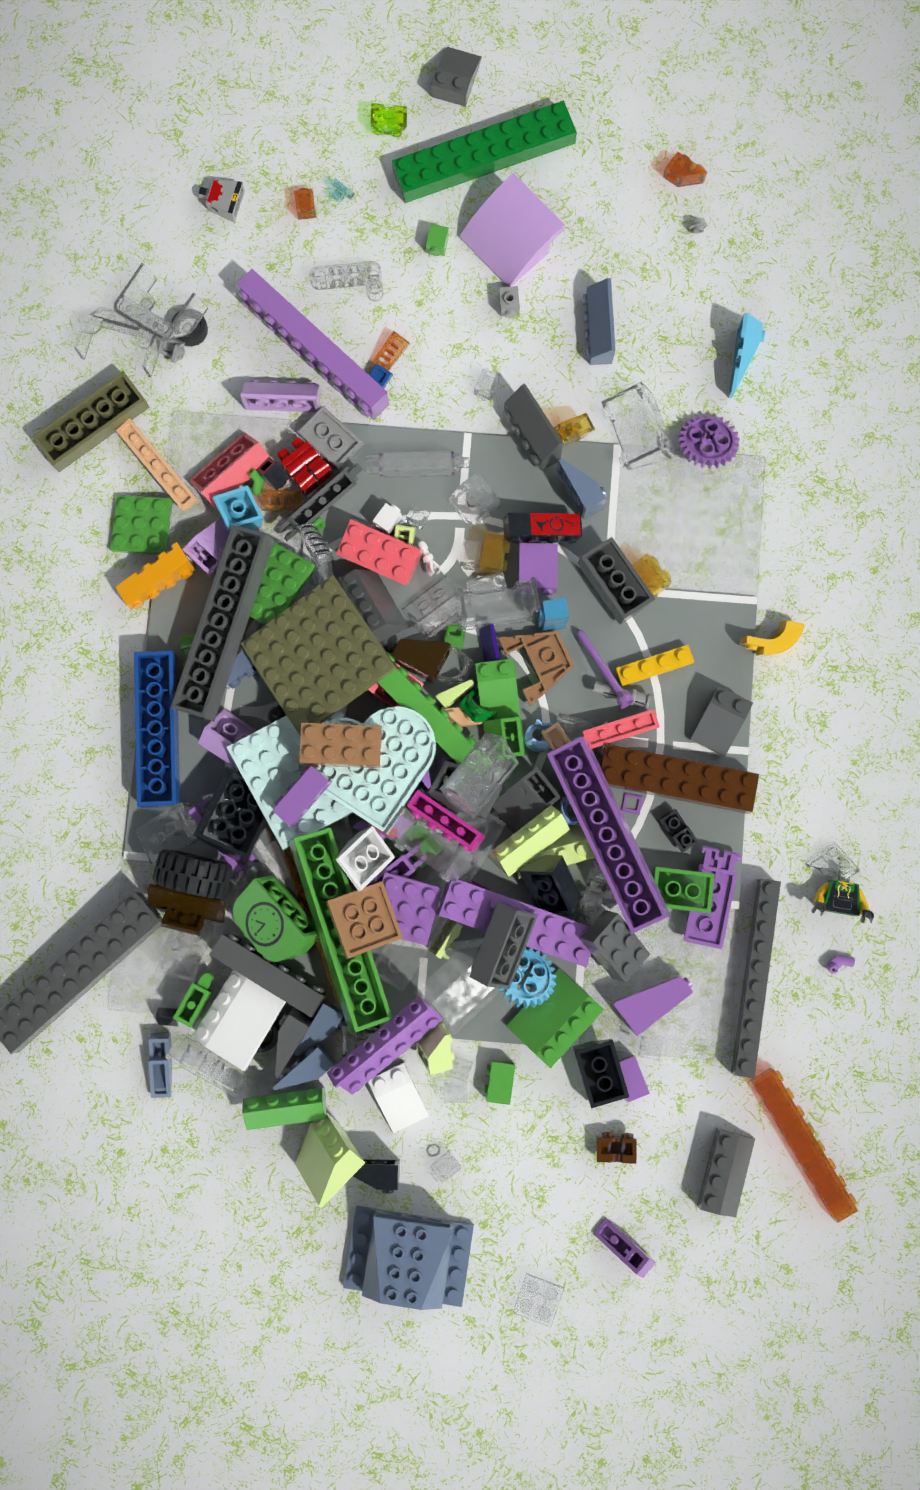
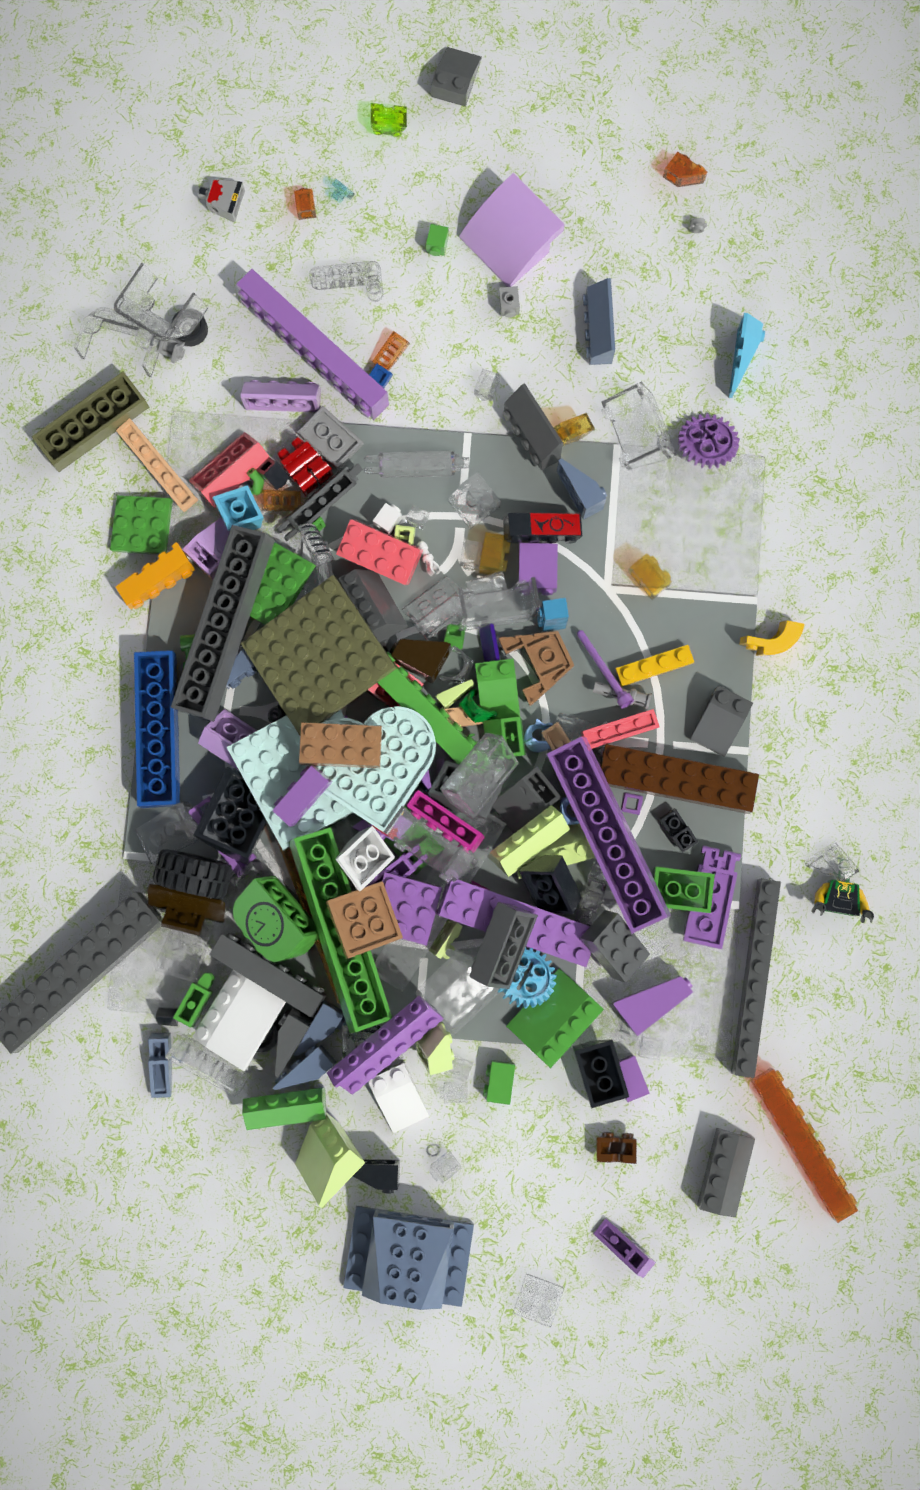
(484, 151): green brick -> none
(615, 580): dark grey slope -> none
(838, 961): medium lavender arm -> none

